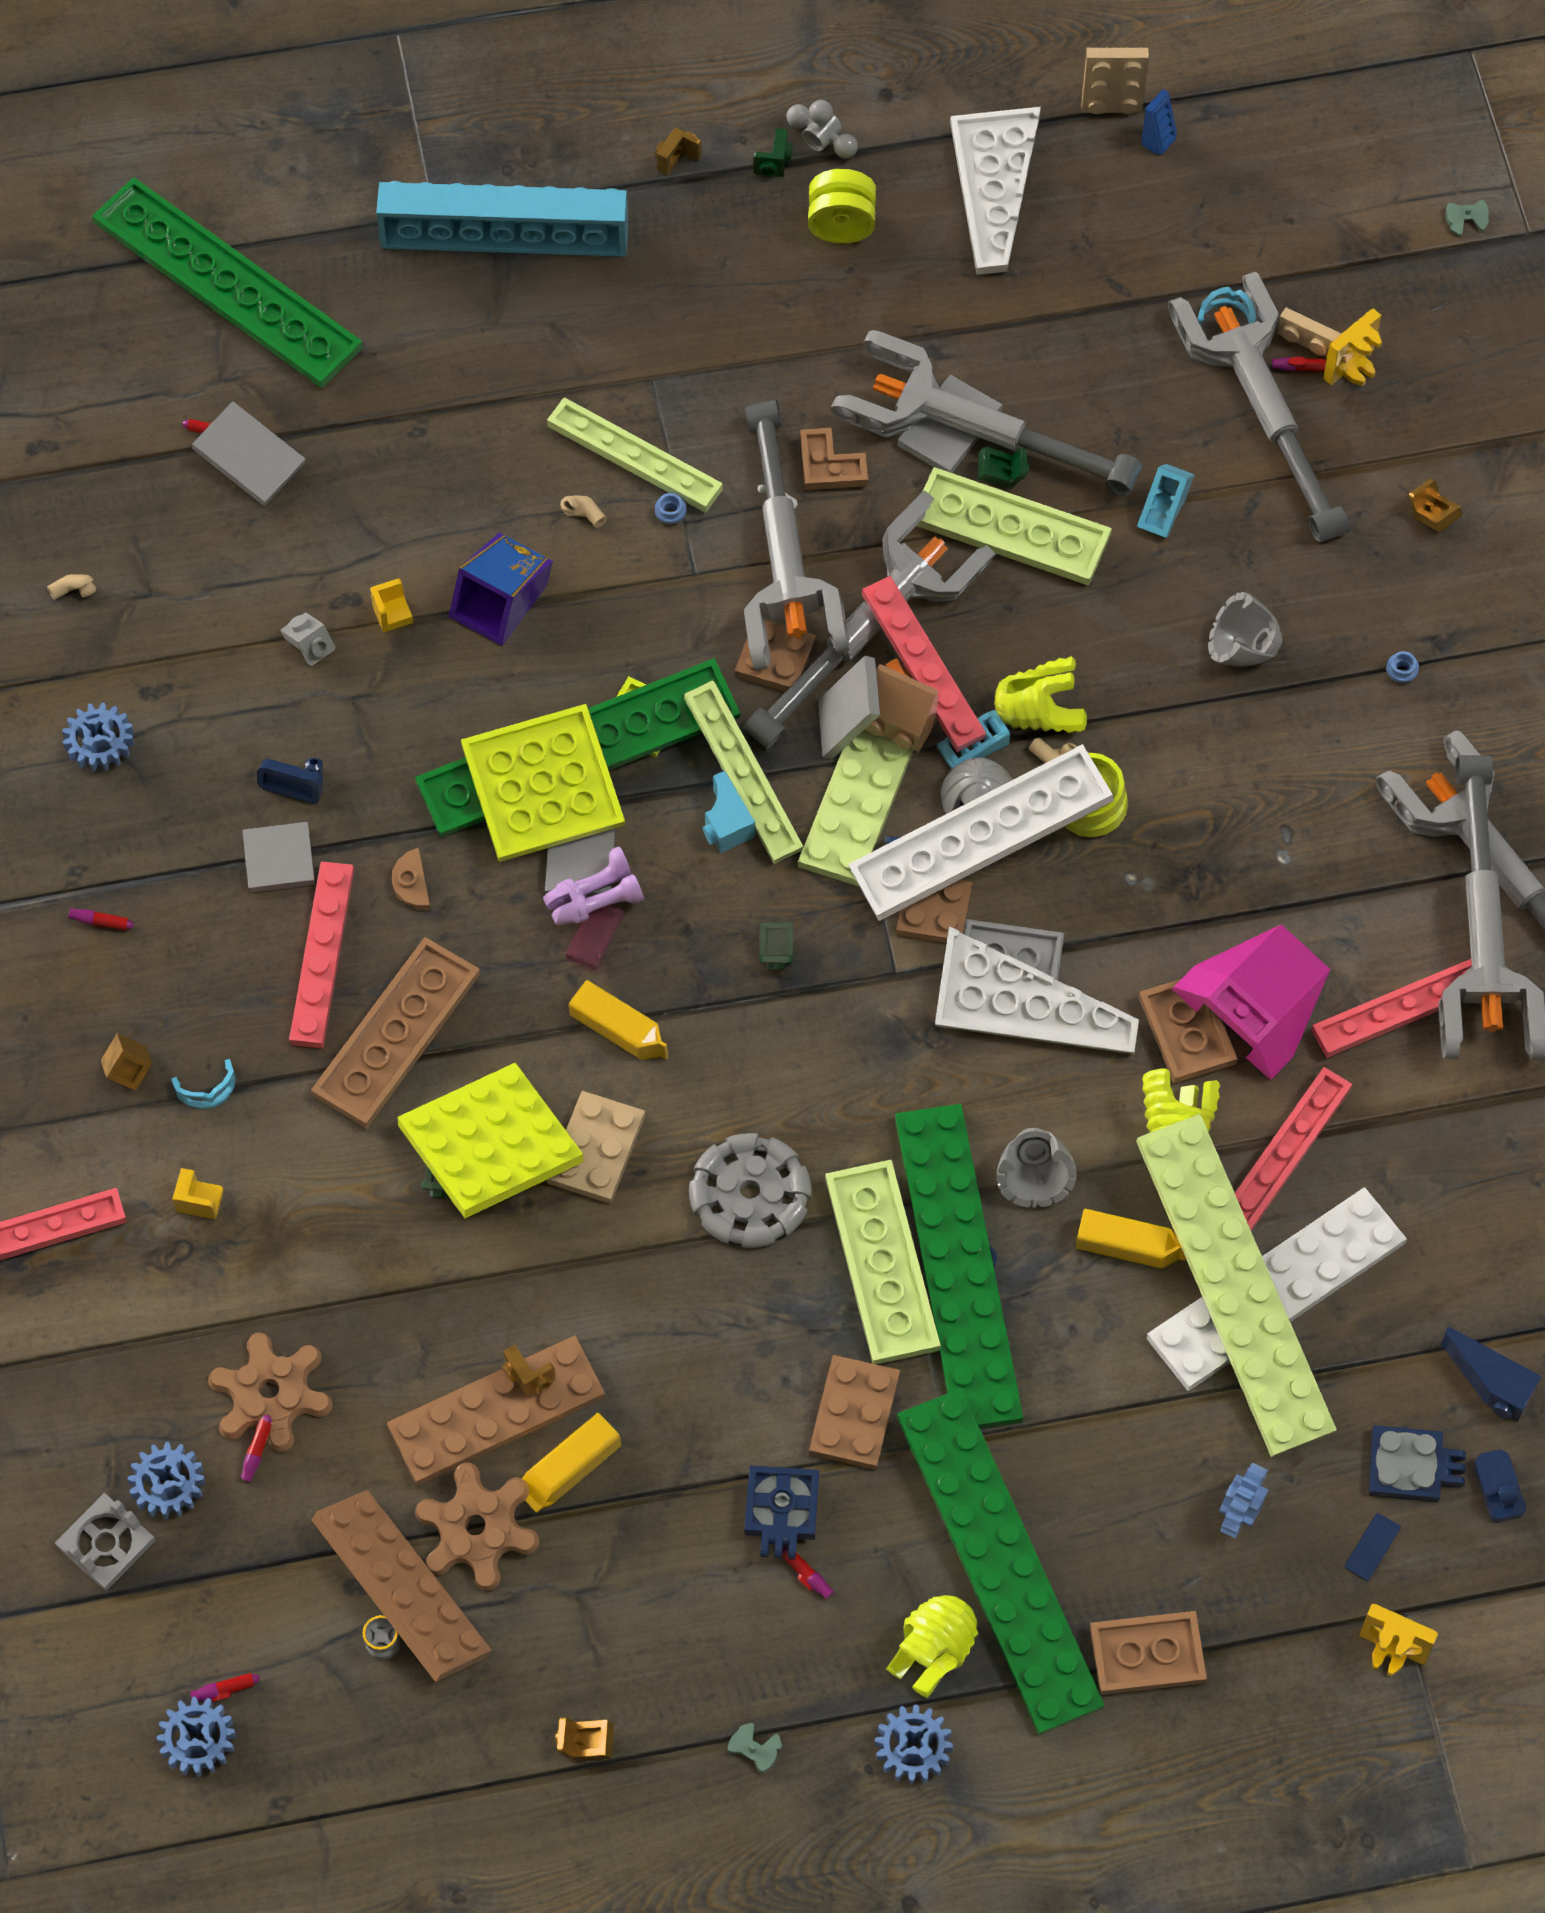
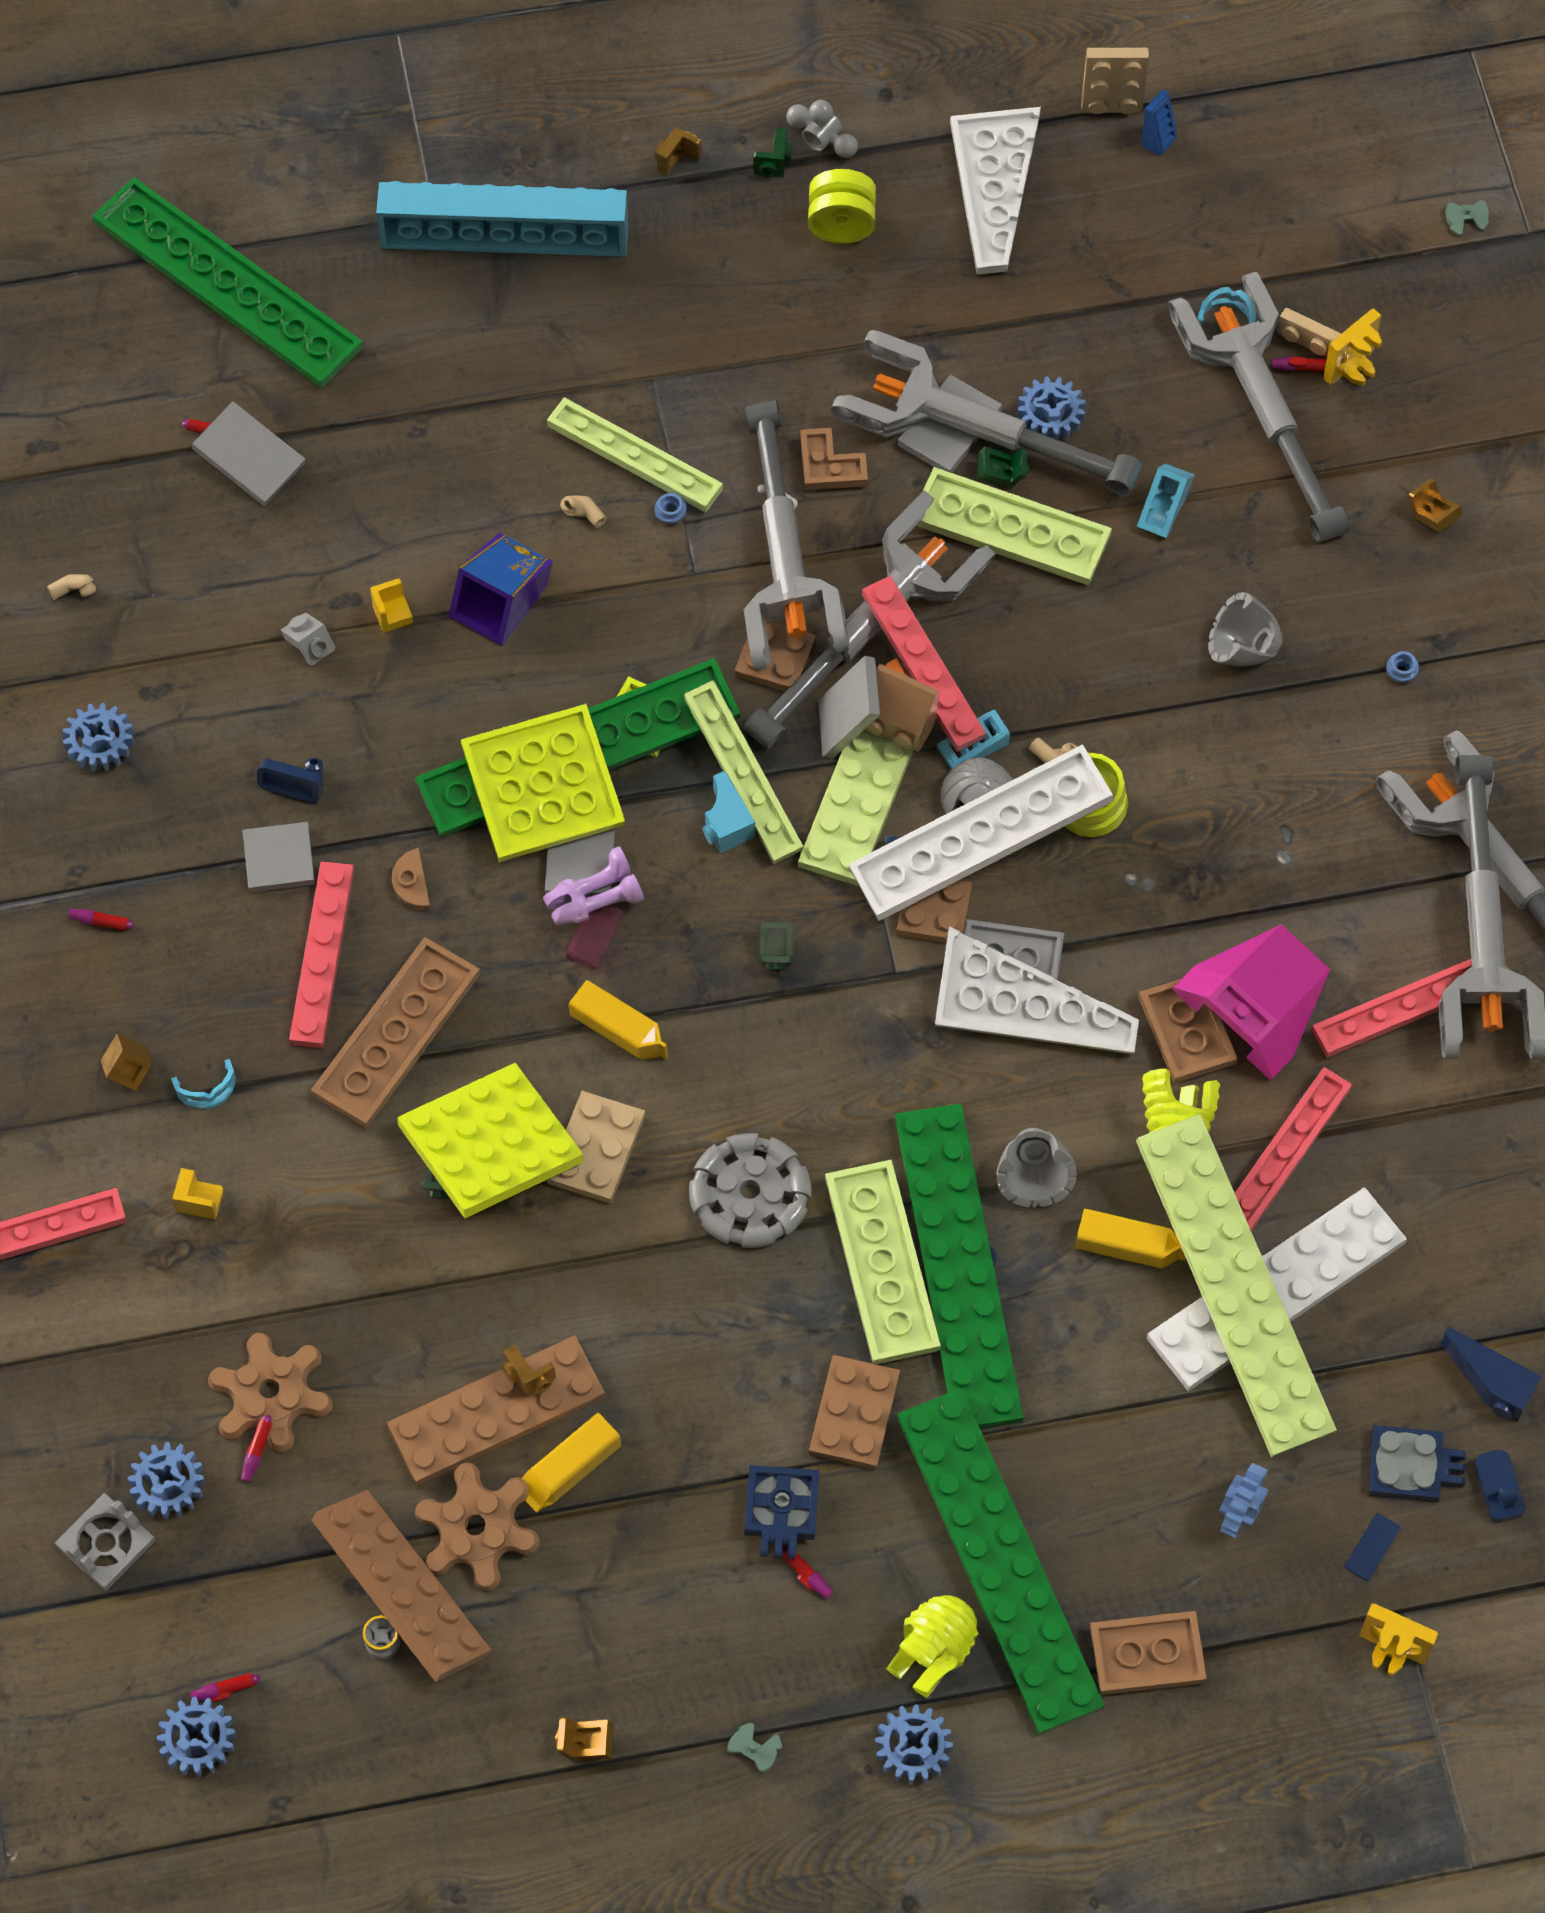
(1026, 700): neon yellow hair -> none
(1051, 408): none -> medium blue gear

